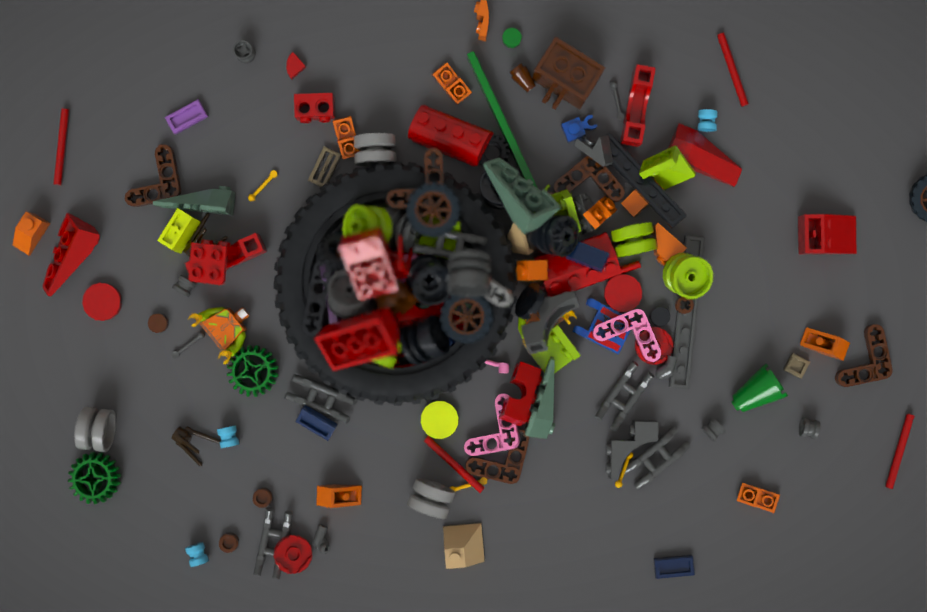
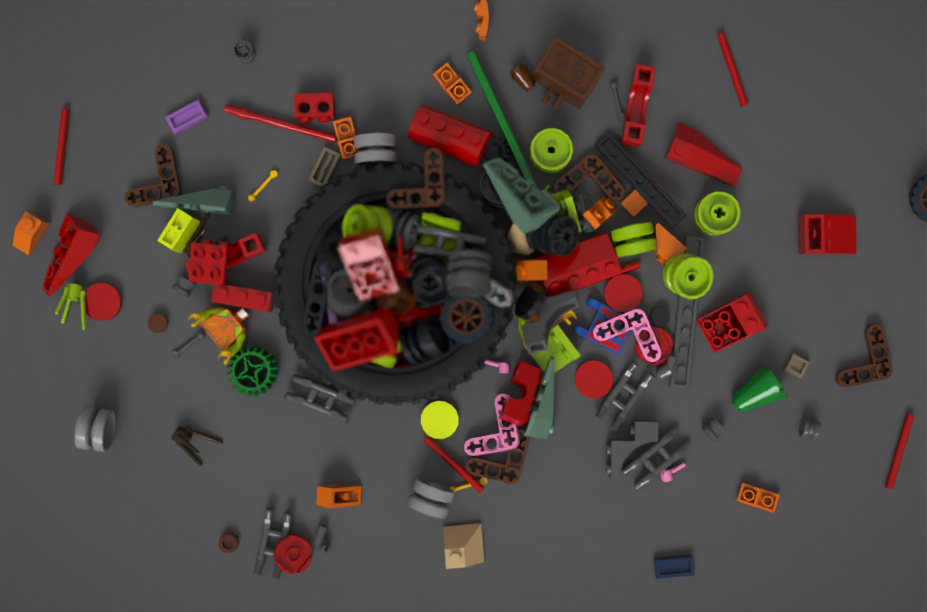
(72, 293): none -> lime plant
(94, 485): green gear -> none
(196, 554): medium azure wheel -> none
(228, 436): medium azure wheel -> none
(243, 297): none -> red arch
(244, 113): none -> red bar
(262, 497): reddish brown tile -> none
(294, 65): red tile -> none
(316, 422): dark blue tile -> none
(430, 190): black wheel -> none
(511, 38): green tile -> none
(560, 145): none -> lime wheel
(576, 129): blue plate -> none
(589, 256): dark blue tile -> none
(593, 379): none -> red tile
(598, 151): dark grey slope -> none
(618, 483): yellow hinge -> none
(666, 475): none -> bright pink hand
(667, 168): lime bracket -> none
(684, 311): reddish brown bush -> none
(707, 120): medium azure wheel -> none
(707, 220): none -> lime wheel
(732, 322): none -> red slope
(825, 343): orange slope -> none

